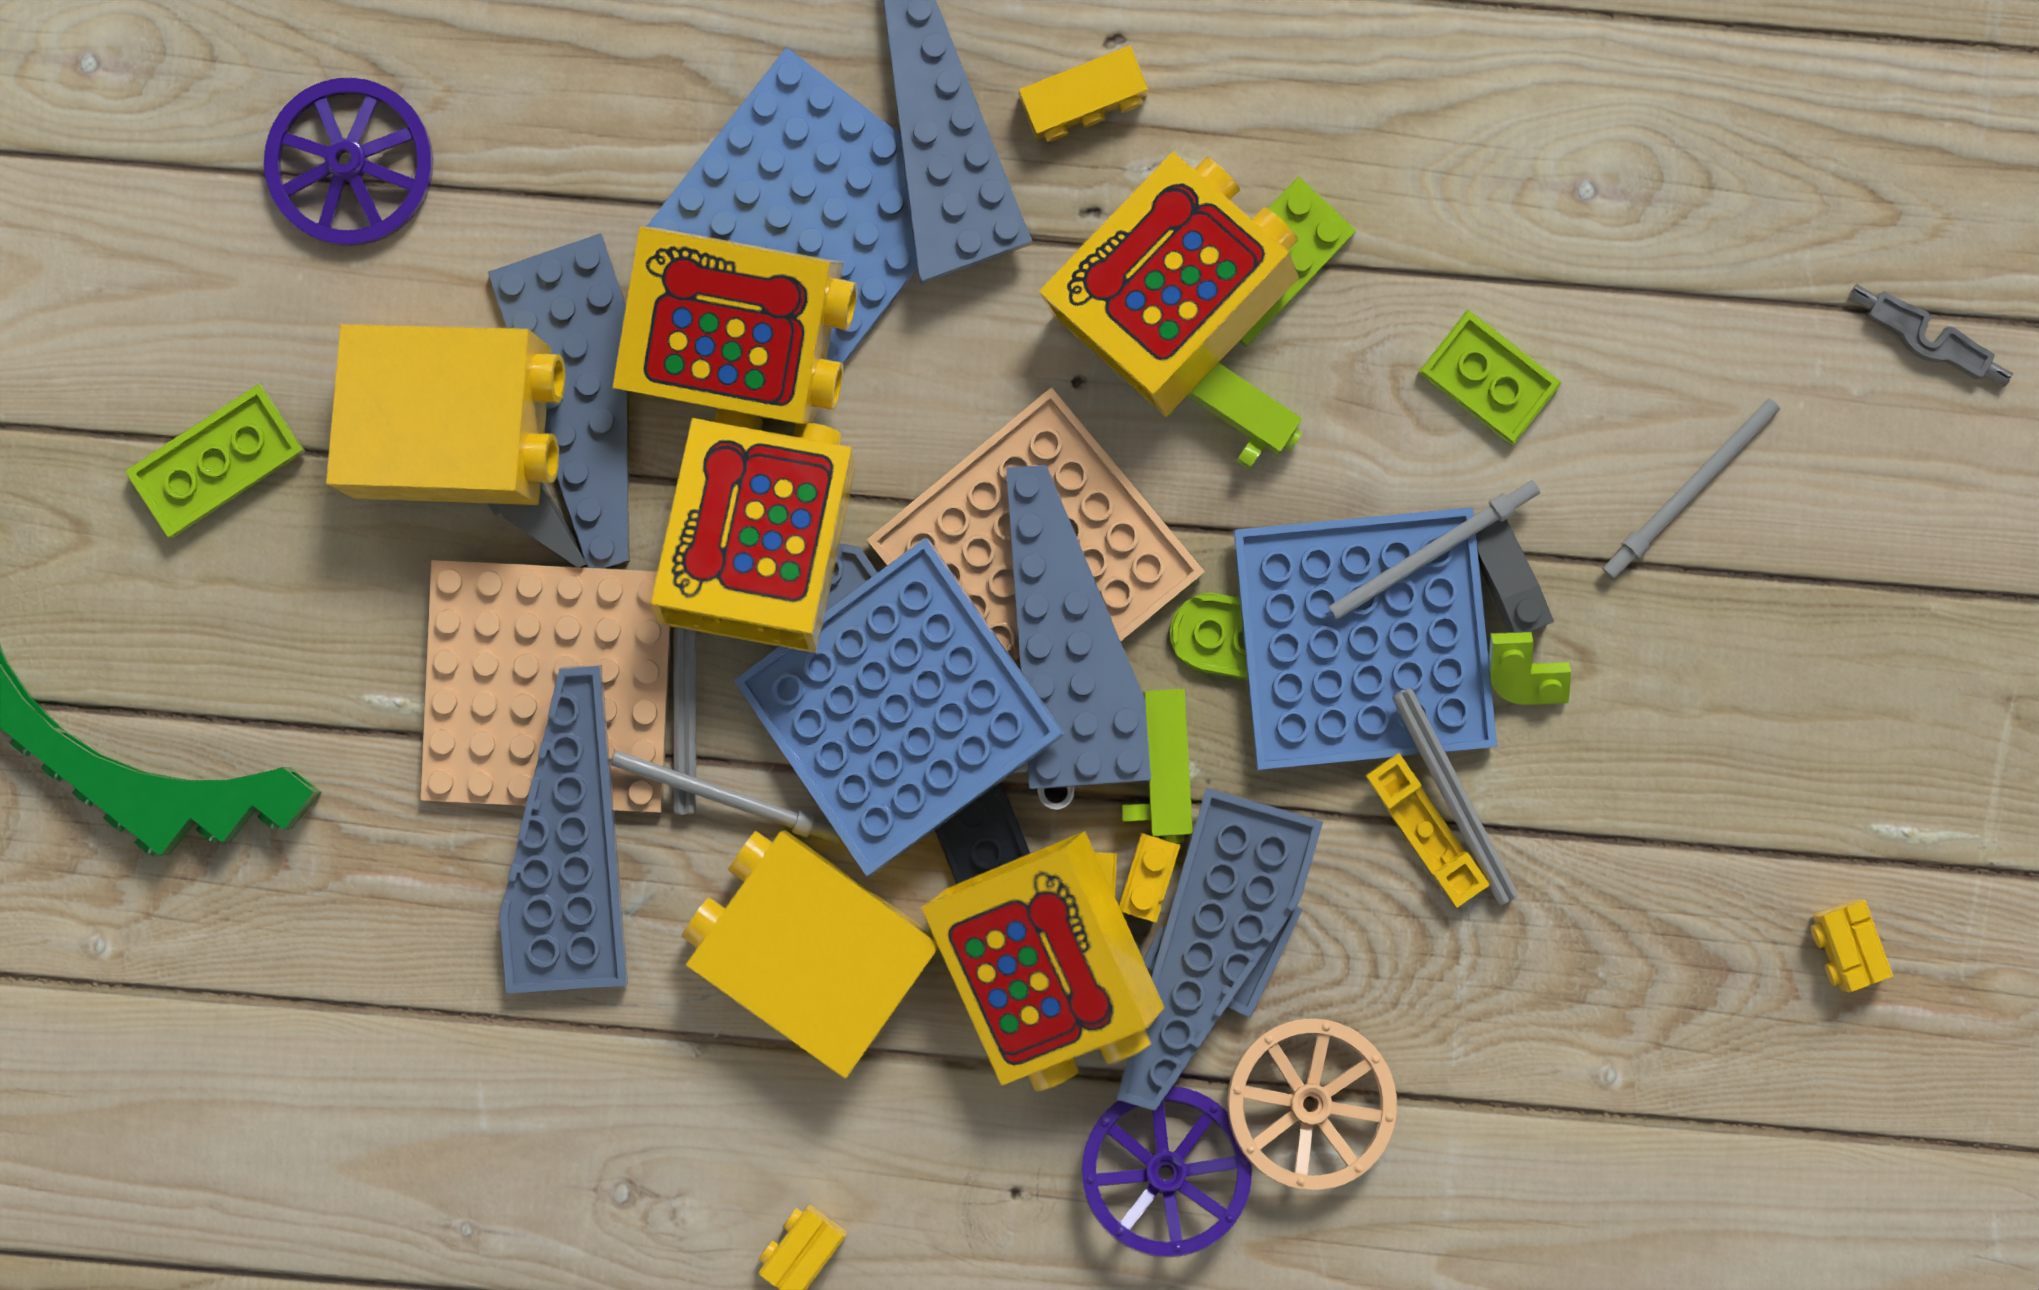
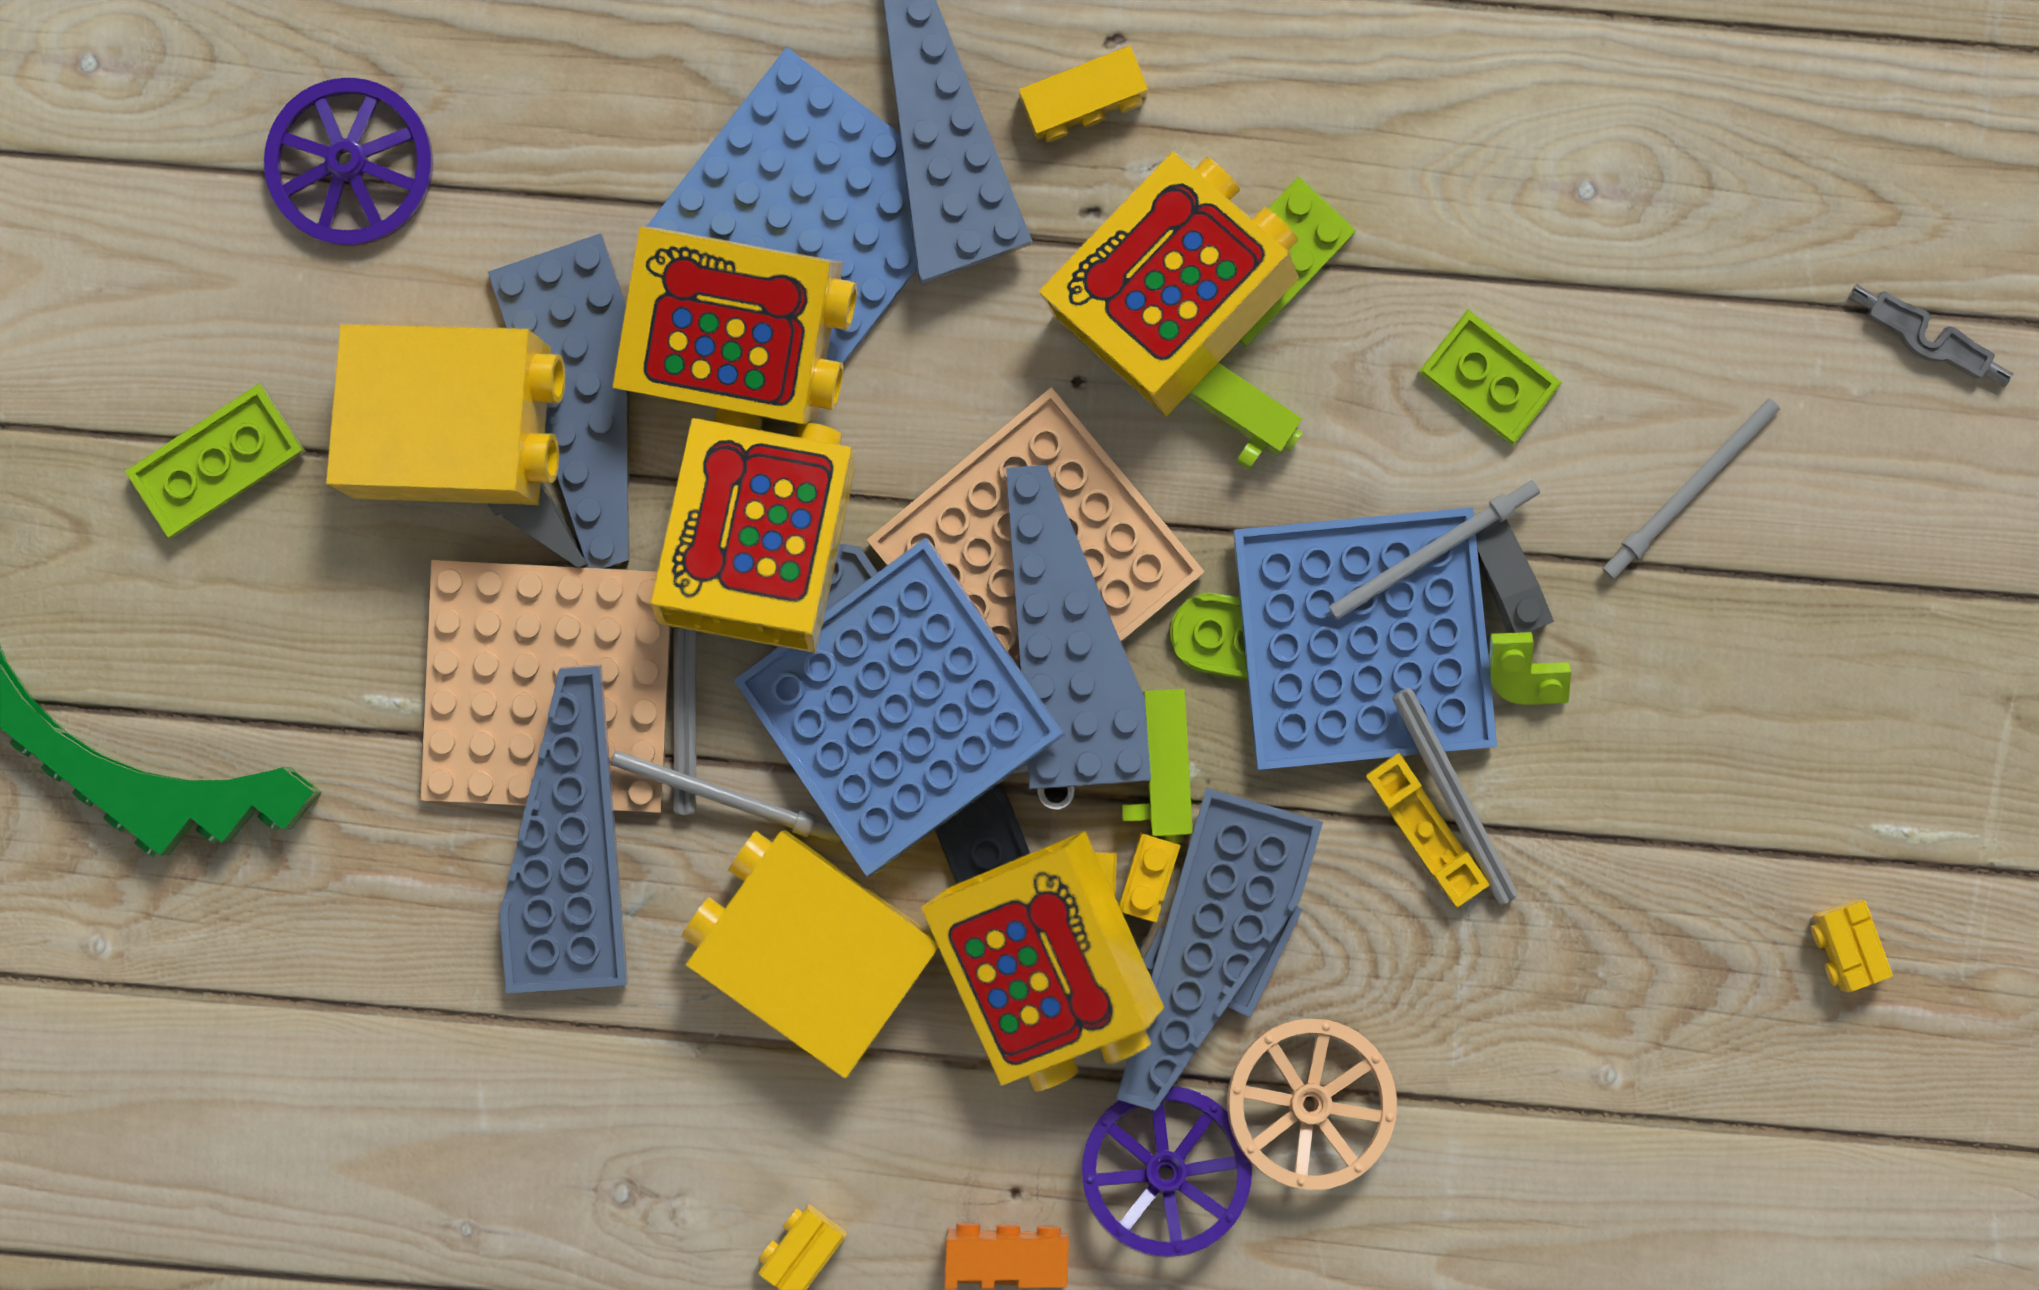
(1006, 1256): none -> orange wedge

